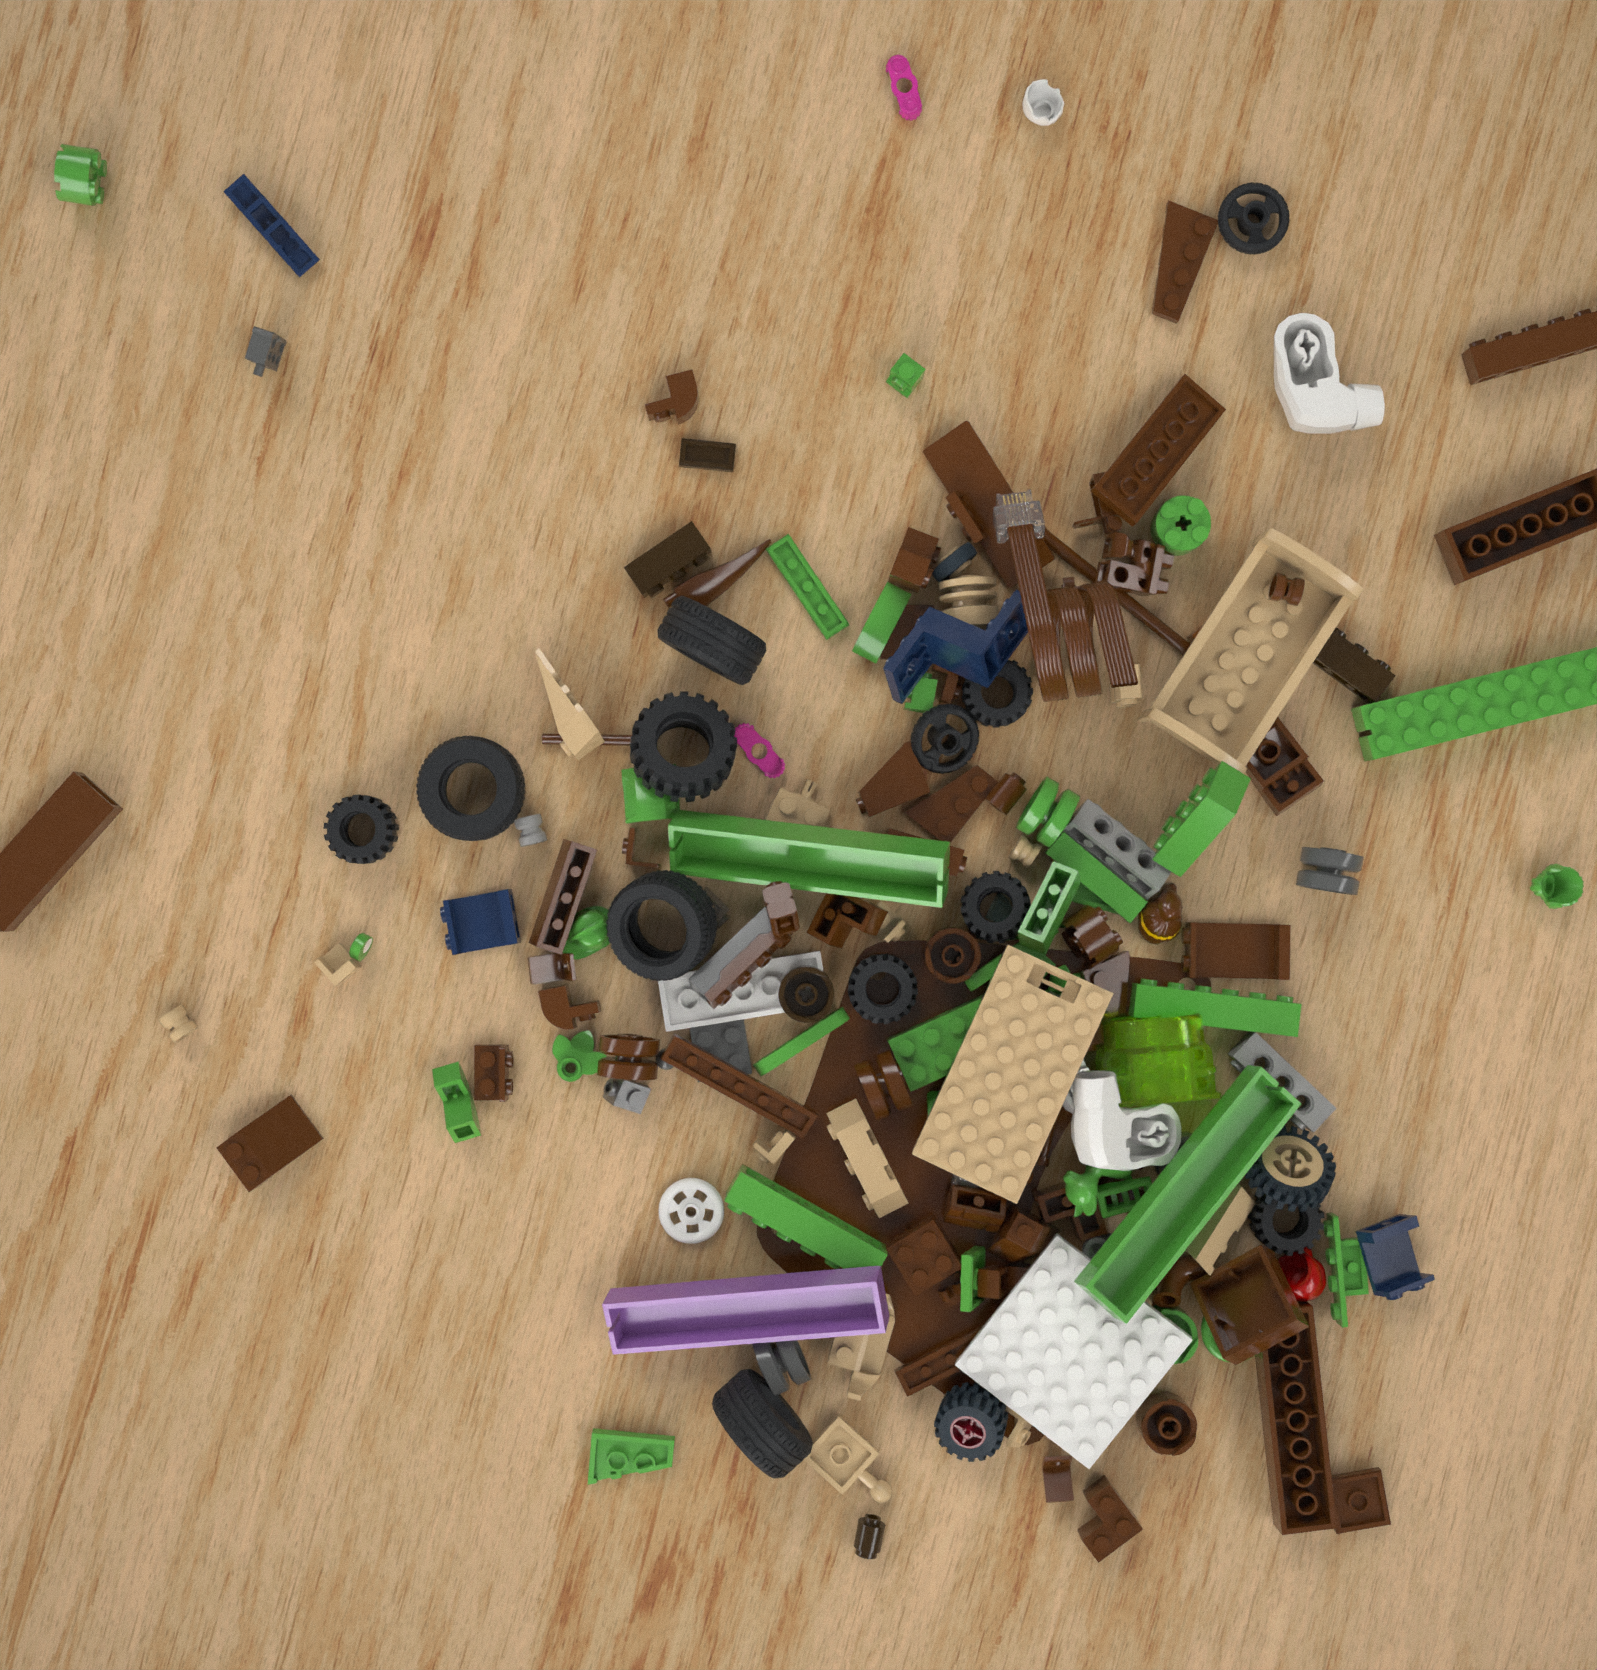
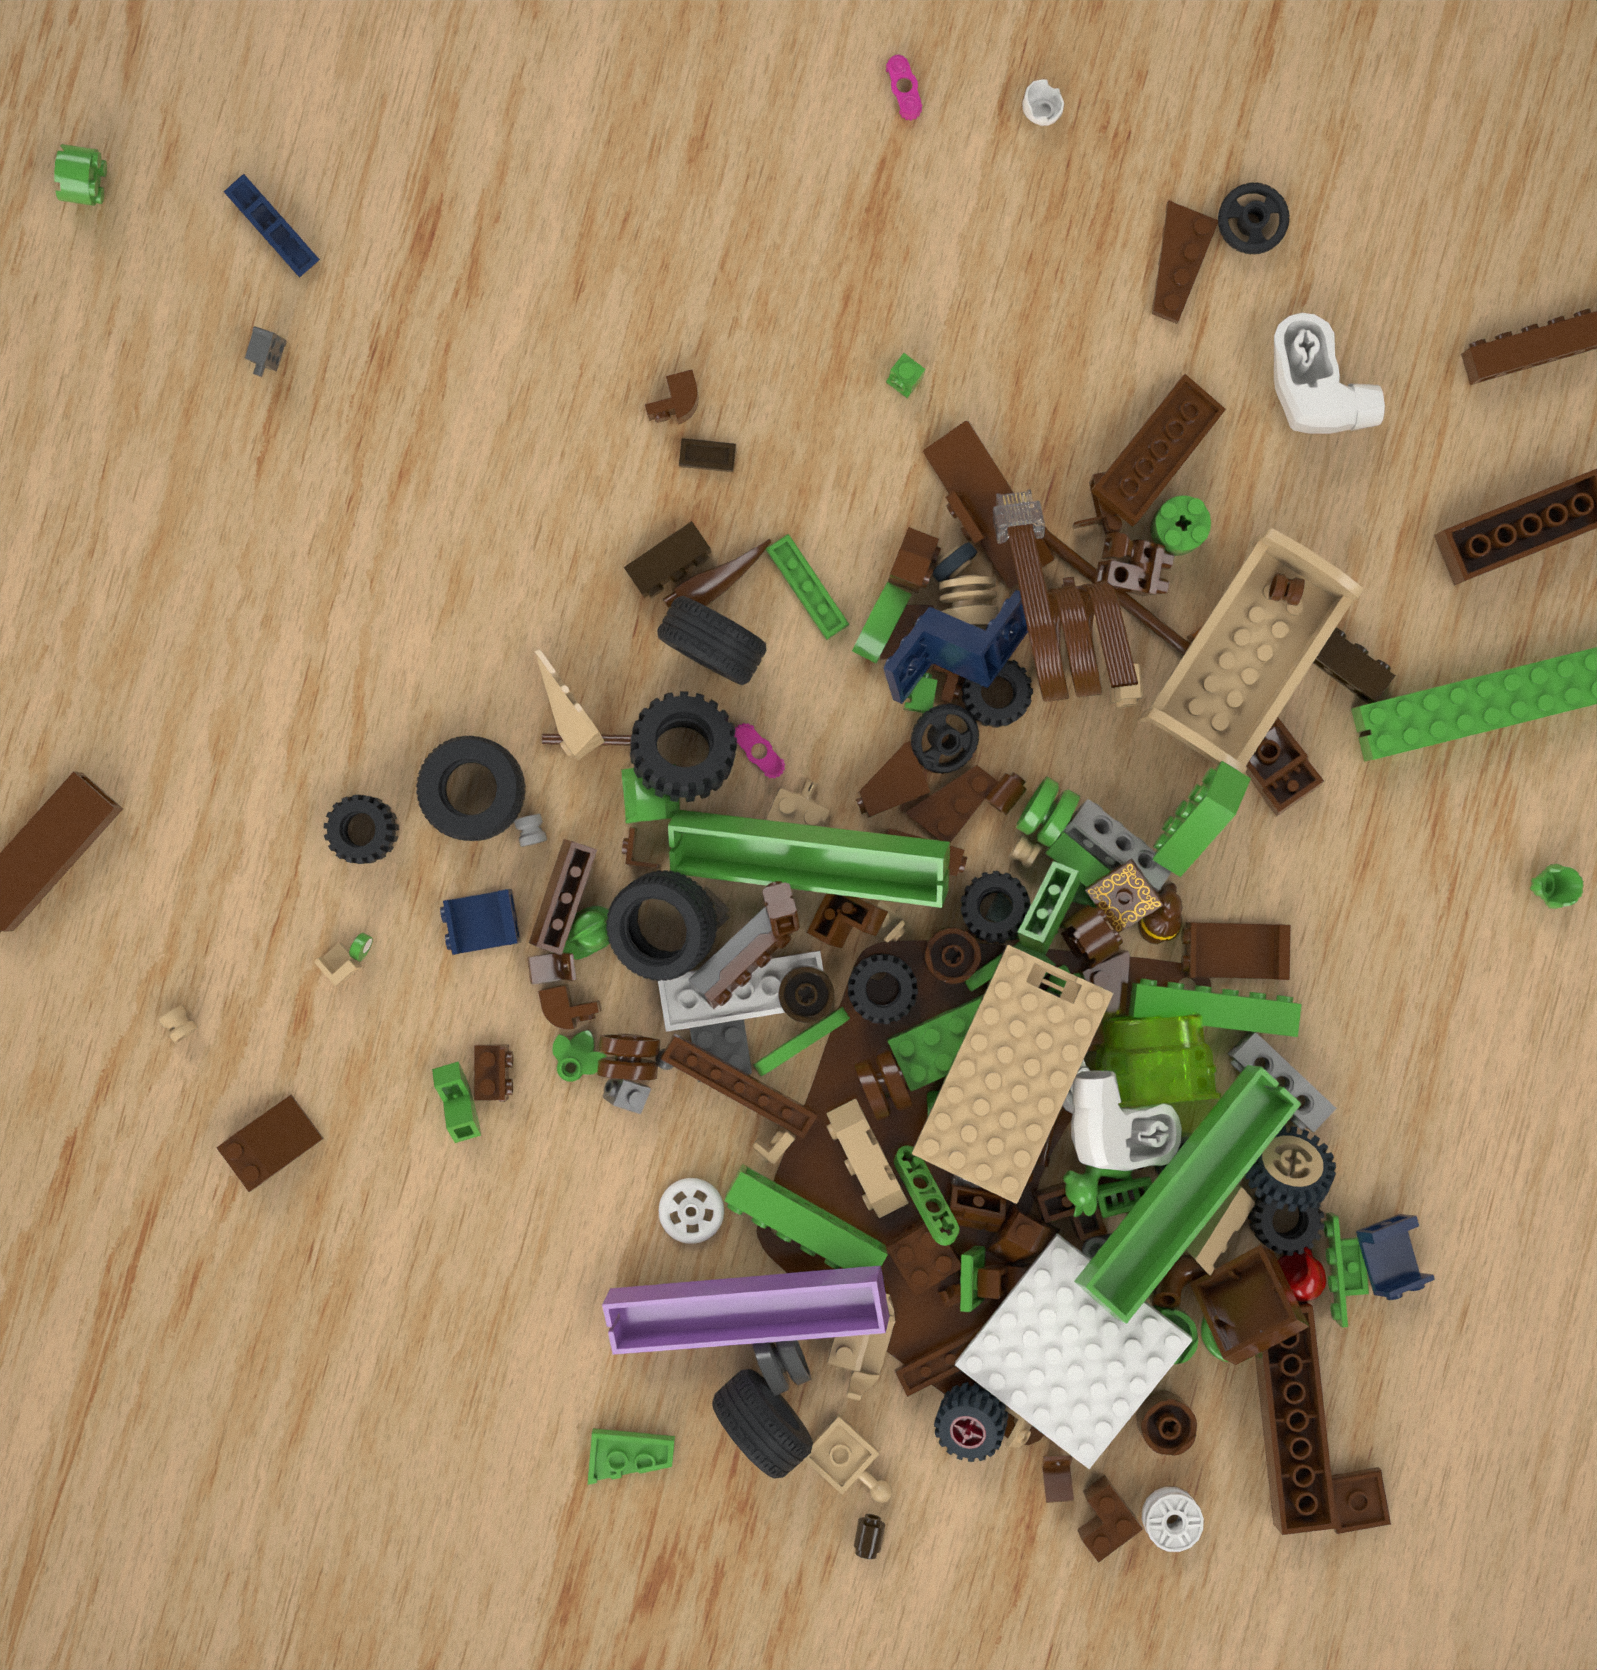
(930, 1193): none -> bright green beam
(1124, 895): none -> plate
(1181, 1533): none -> white wheel
(1329, 870): dark grey wheel -> none

